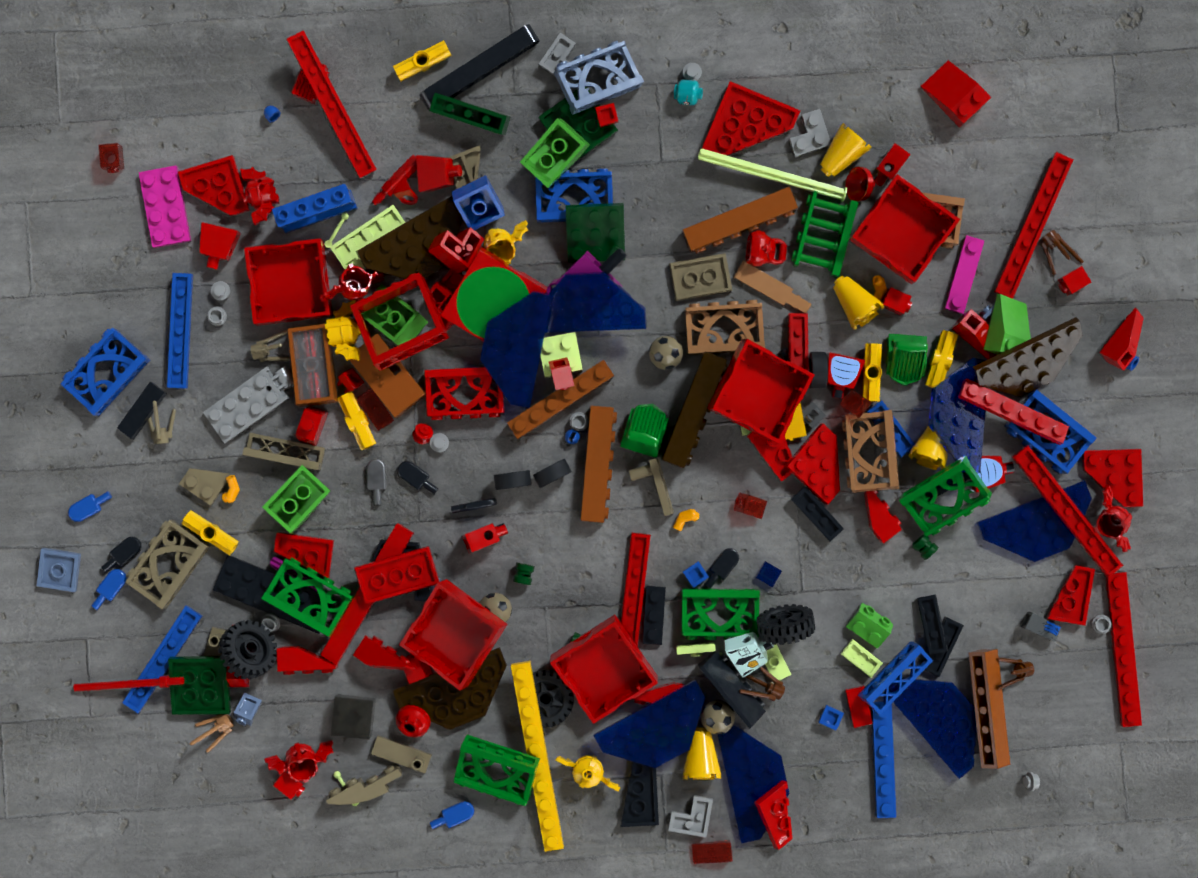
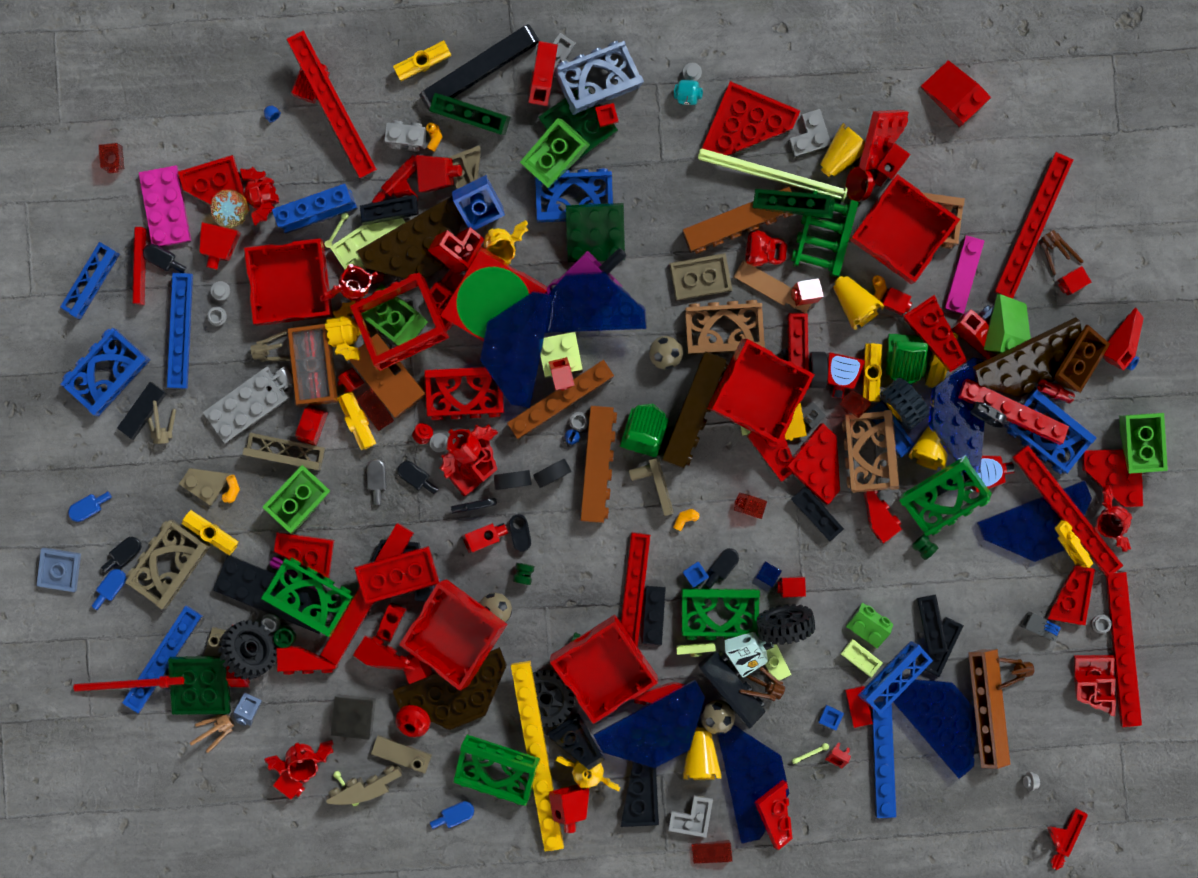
(93, 283): none -> blue fence
(139, 267): none -> red tile
(162, 258): none -> black piece
(229, 208): none -> clear yellow tile
(281, 637): none -> dark green wheel
(389, 210): none -> black tile
(390, 622): none -> red leg
(405, 136): none -> light grey brick
(435, 135): none -> light orange arm
(465, 448): none -> red helmet
(471, 474): none -> red slope
(520, 537): none -> black piece
(542, 73): none -> red slope
(569, 806): none -> red torso
(577, 741): none -> black wing
(792, 586): none -> red brick
(794, 203): none -> dark green slope
(807, 292): none -> brick
(825, 747): none -> yellowish green hinge
(838, 757): none -> red tile
(882, 134): none -> red plate
(905, 403): none -> black wheel
(932, 328): none -> red wing
(988, 414): none -> black piece
(1056, 391): none -> red pin
(1065, 838): none -> red piece
(1072, 545): none -> yellow hinge
(1082, 360): none -> reddish brown slope
(1095, 681): none -> red slope
(1144, 442): none -> bright green slope

